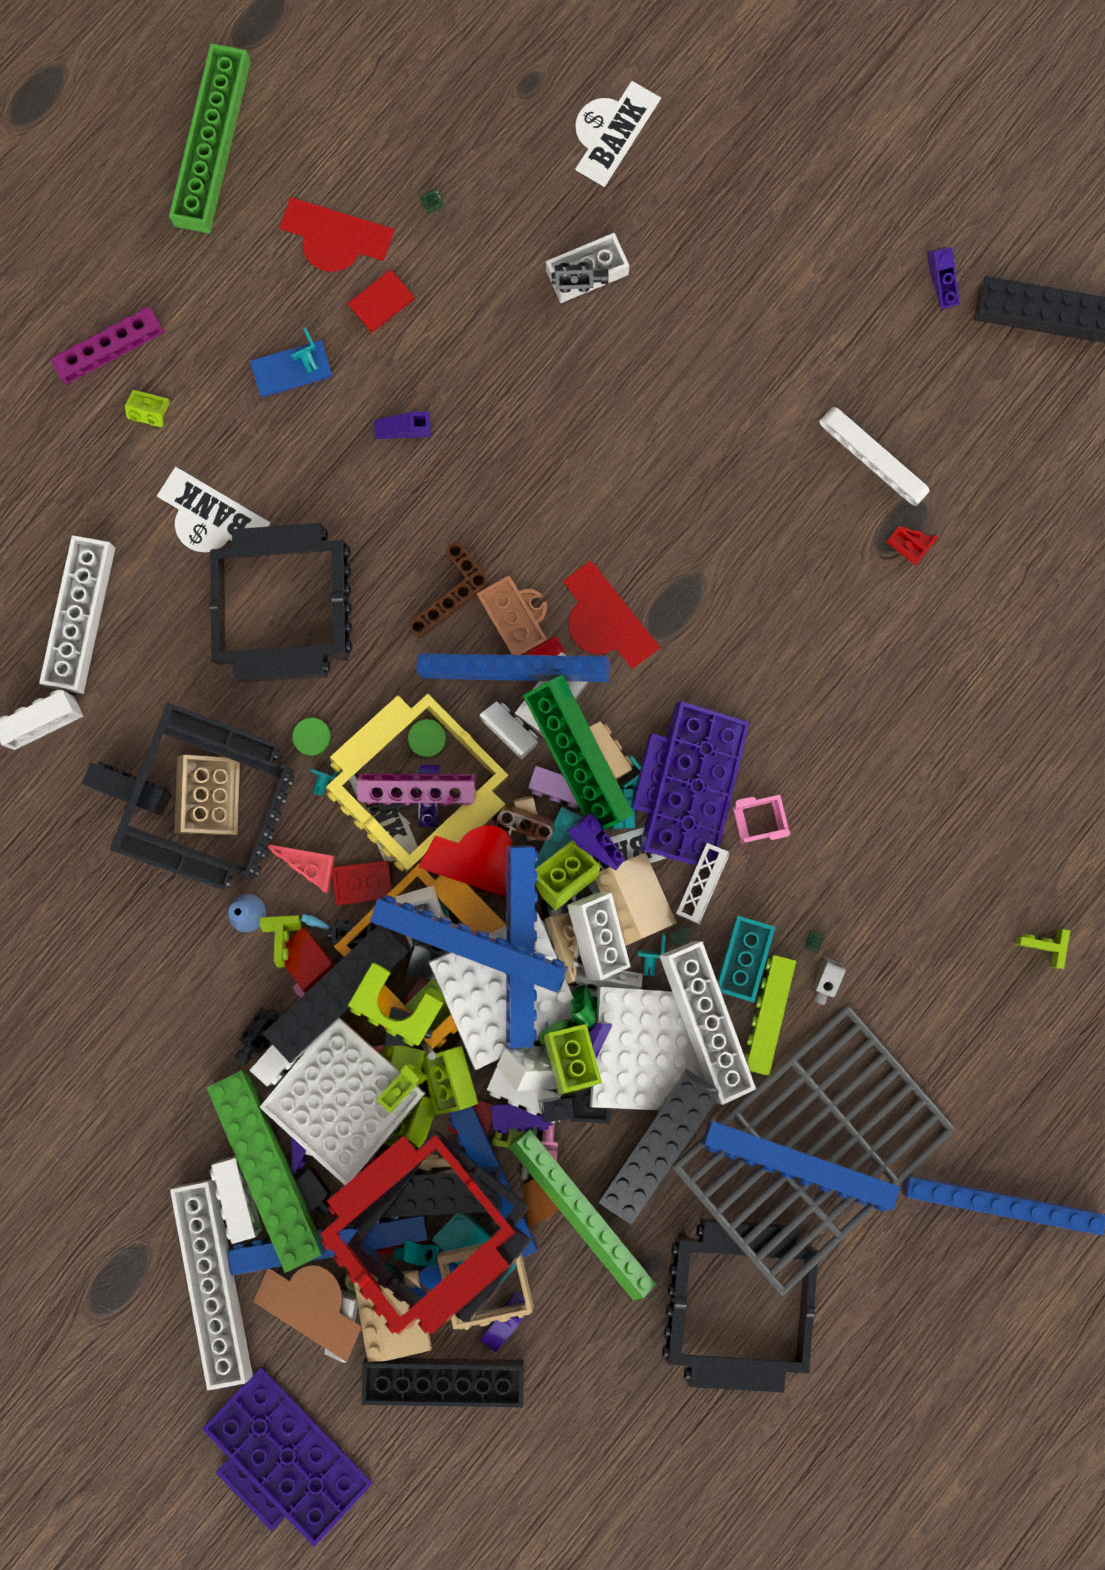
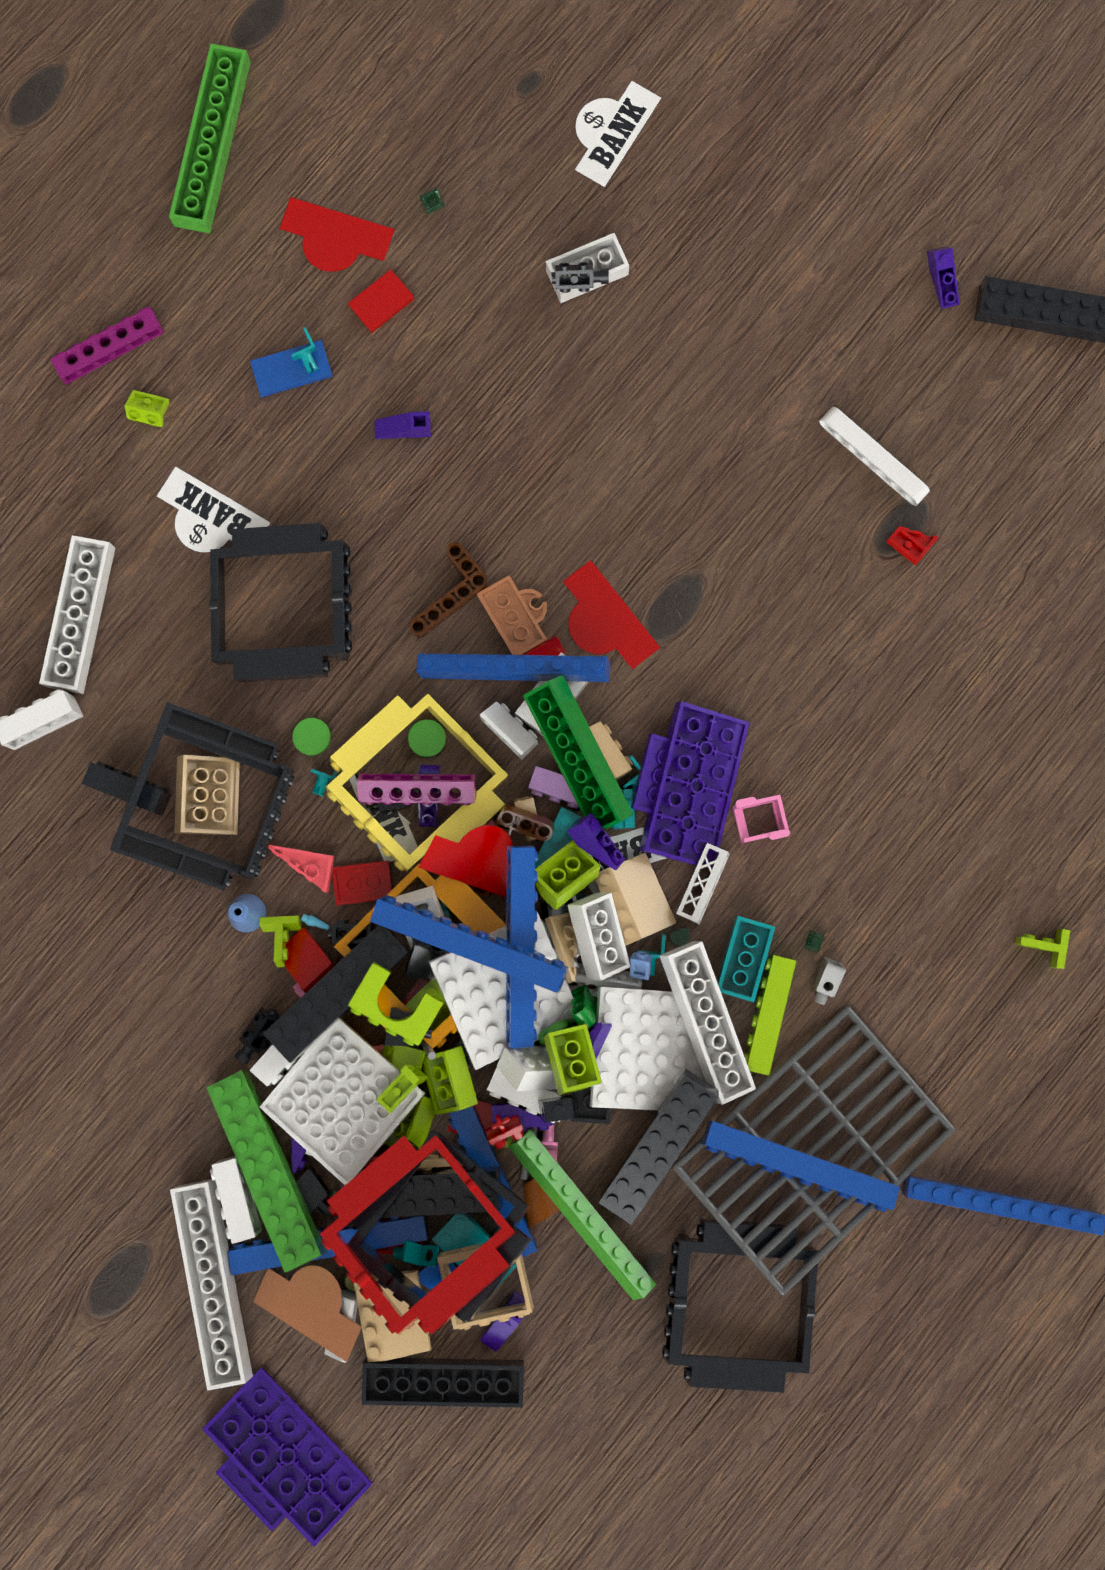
(504, 1128): none -> red hips
(640, 965): none -> medium blue bracket

